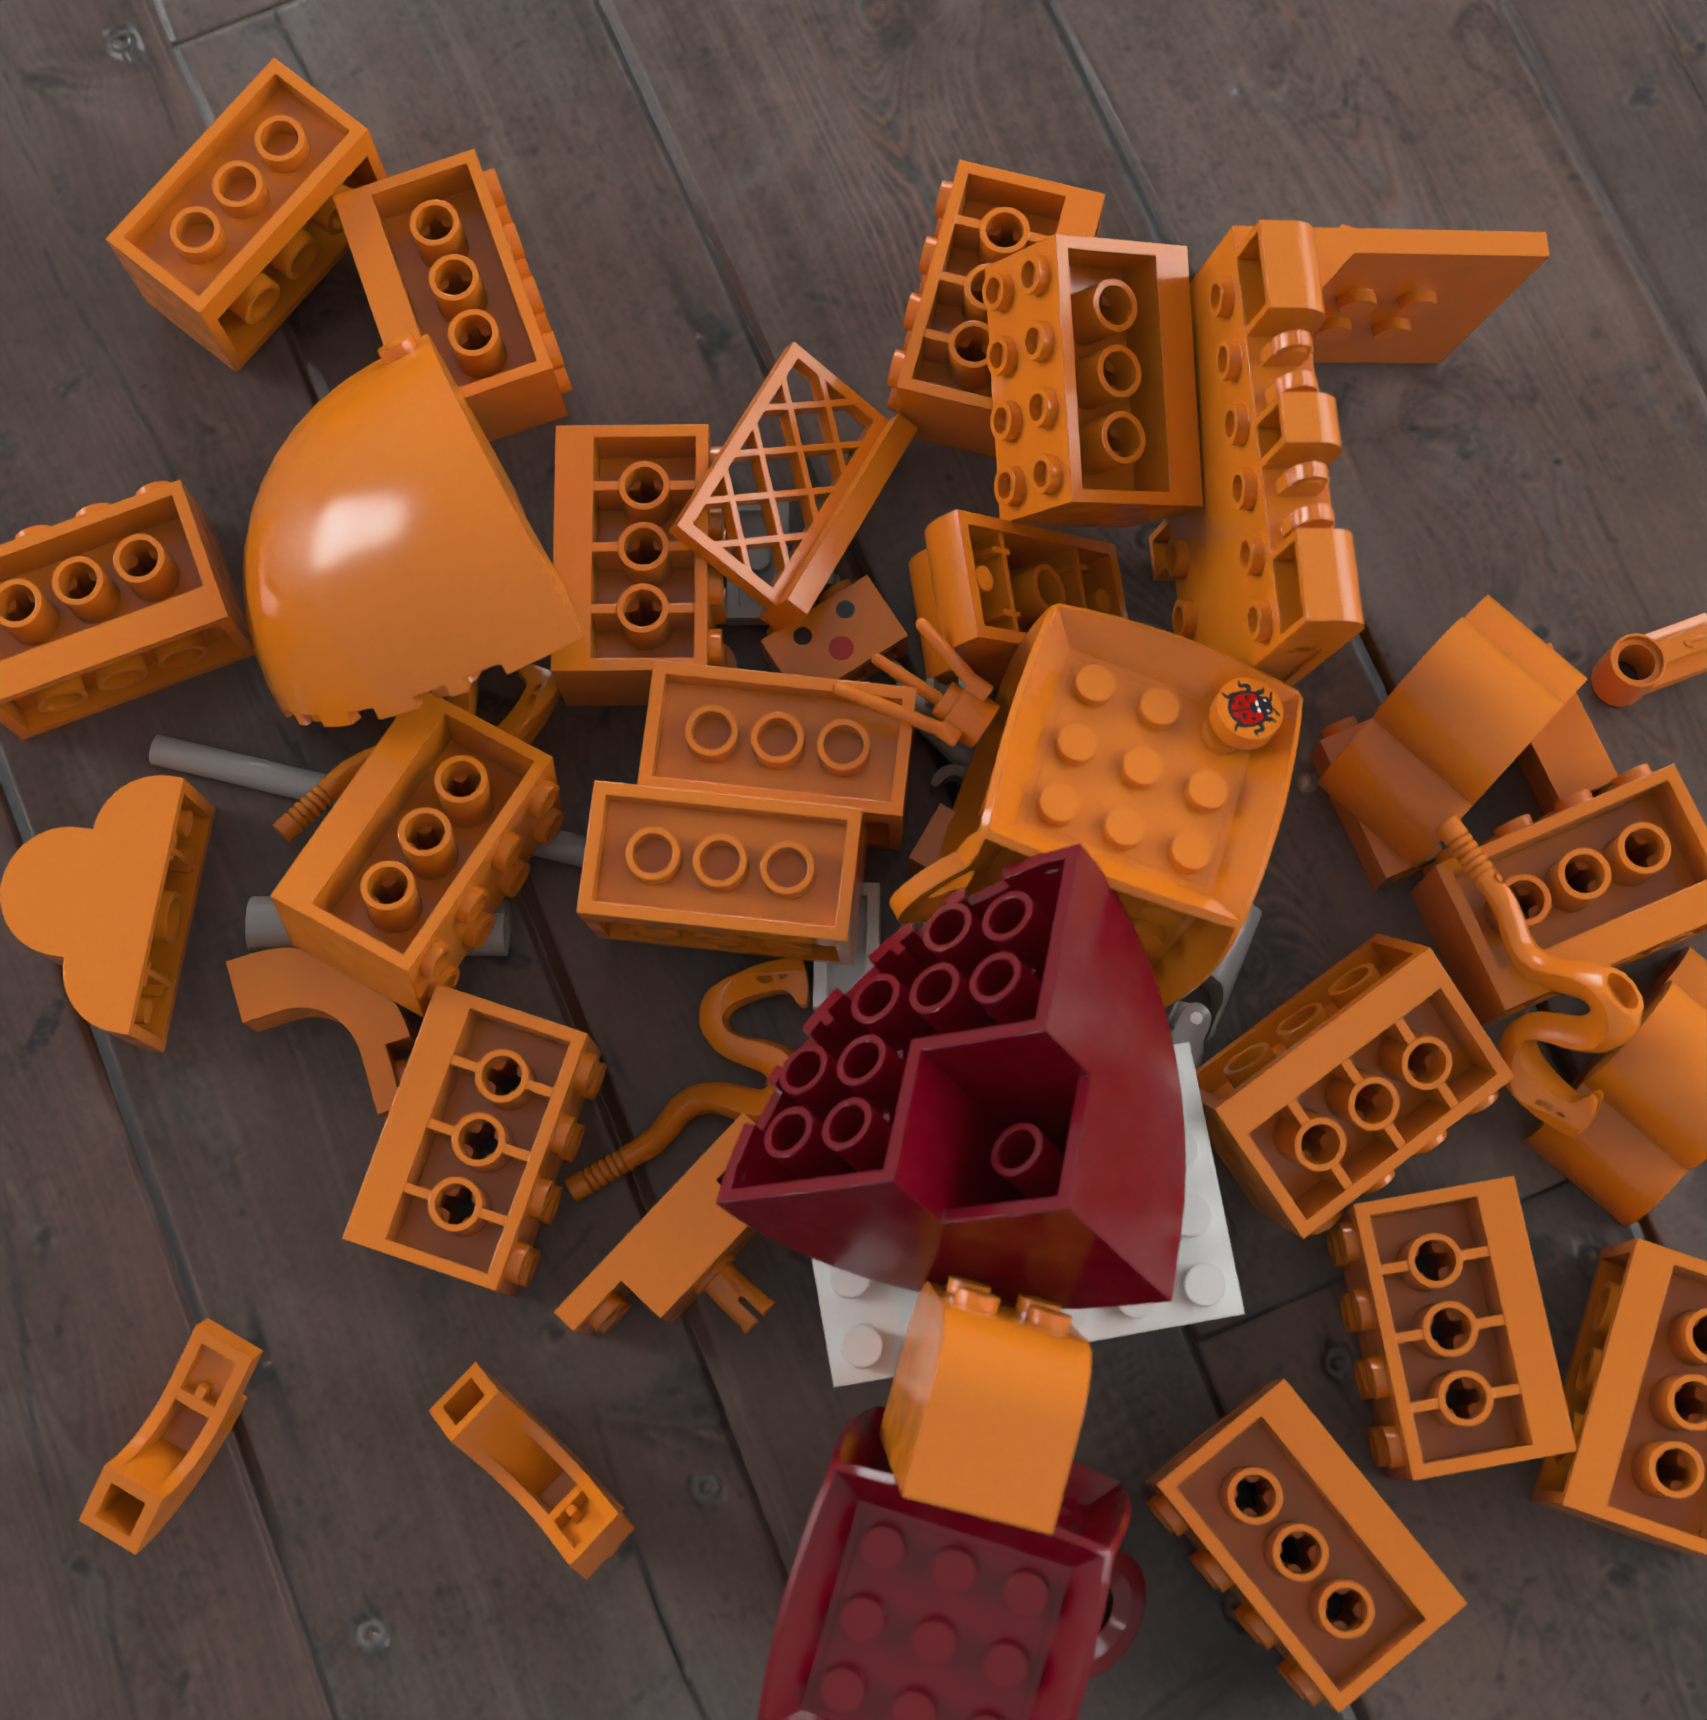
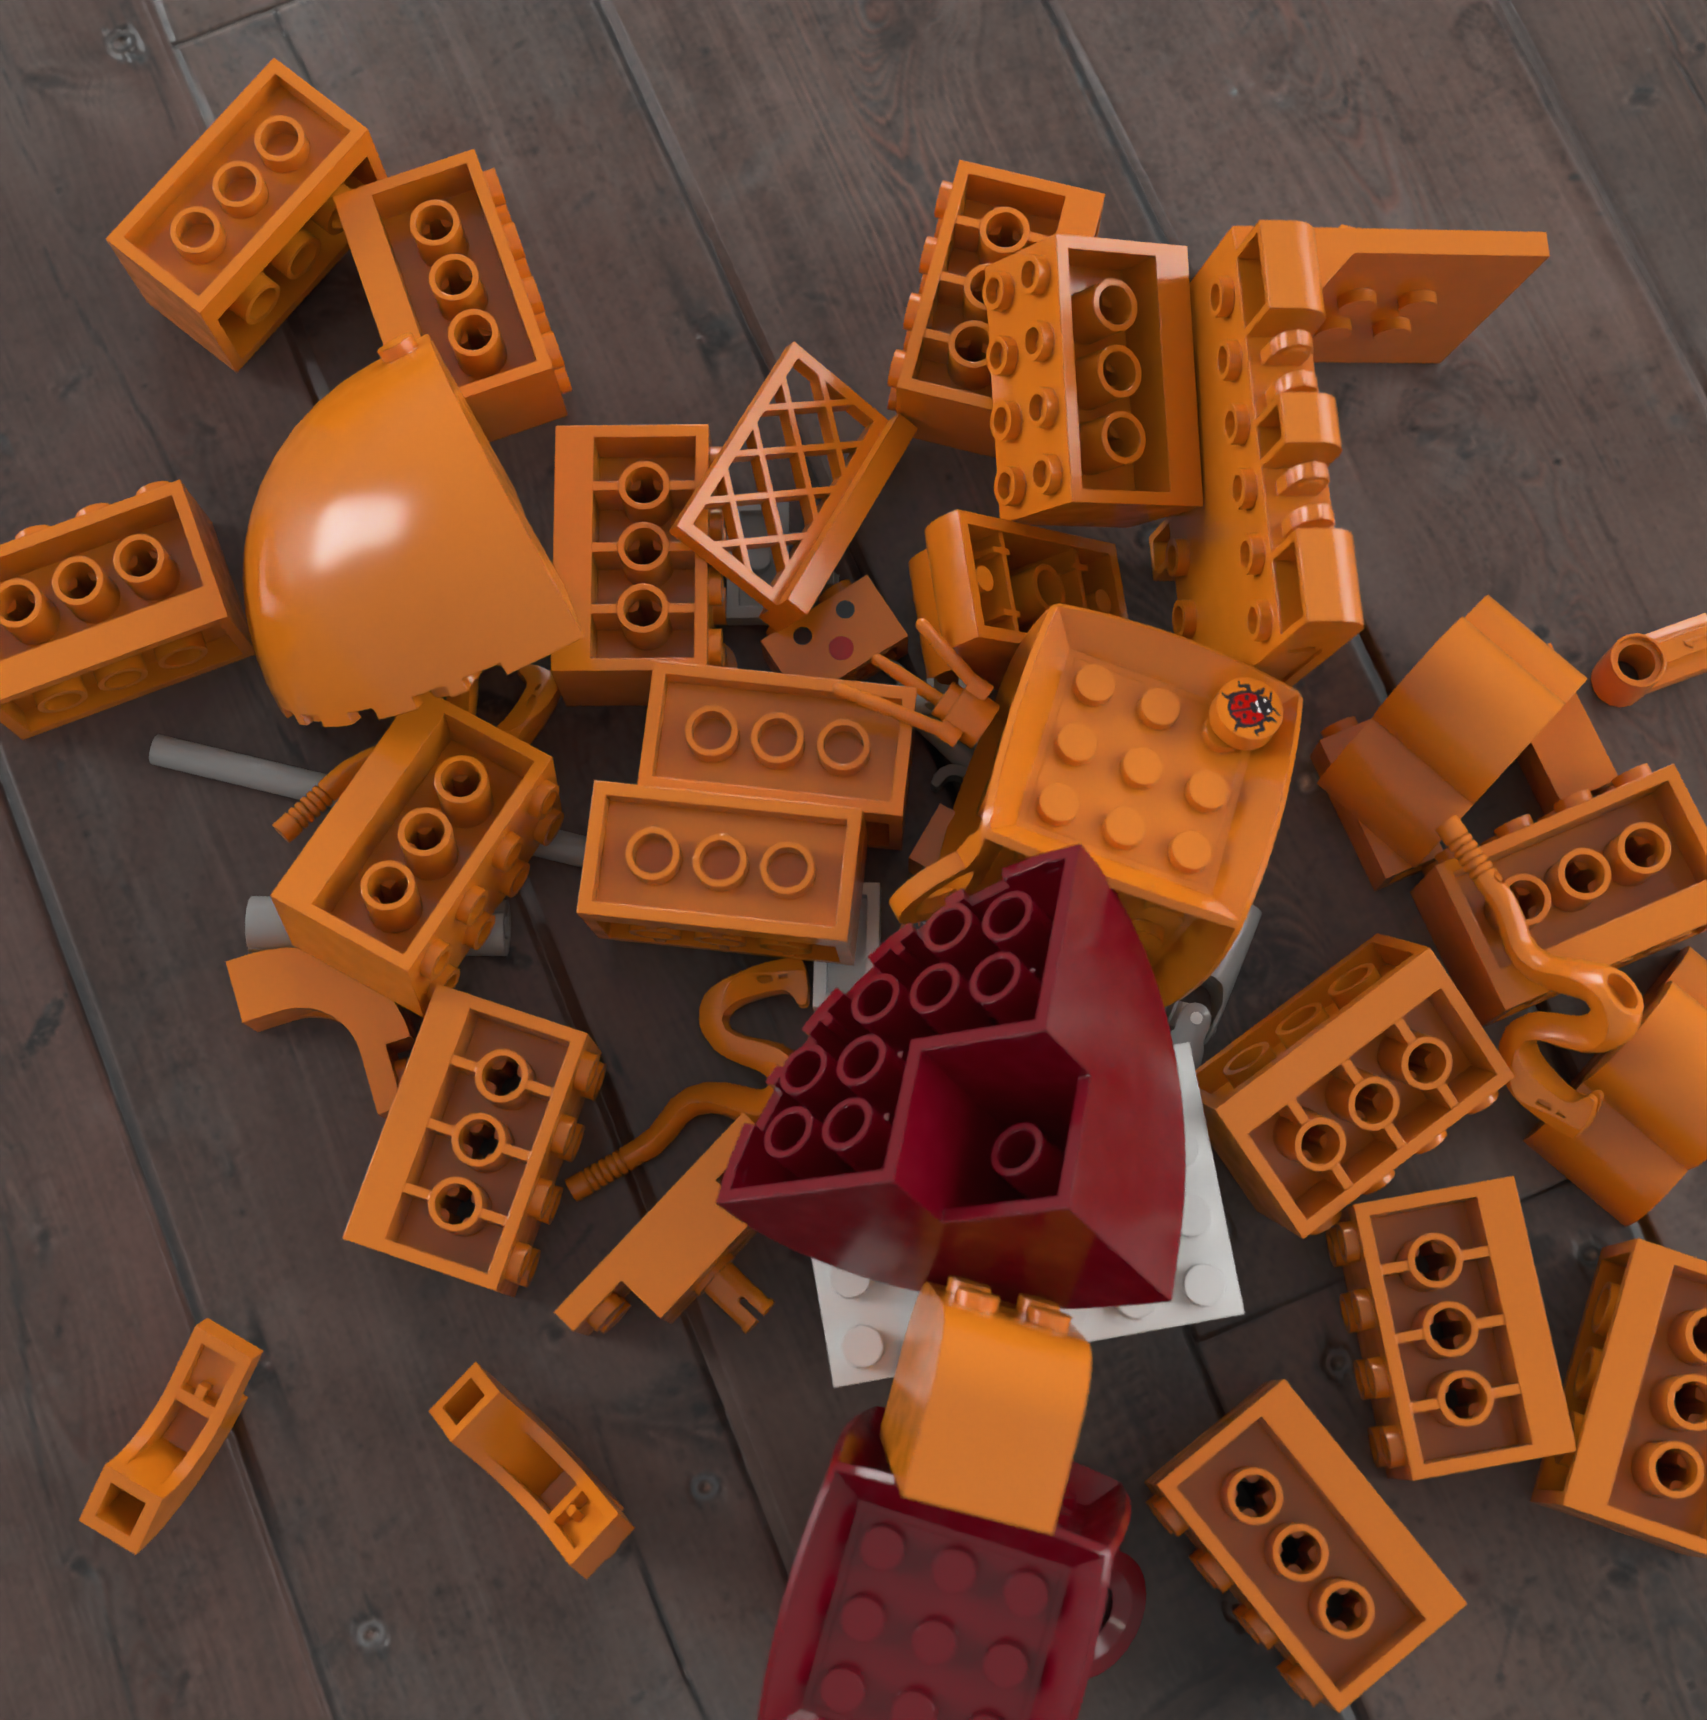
(116, 904): orange brick -> none

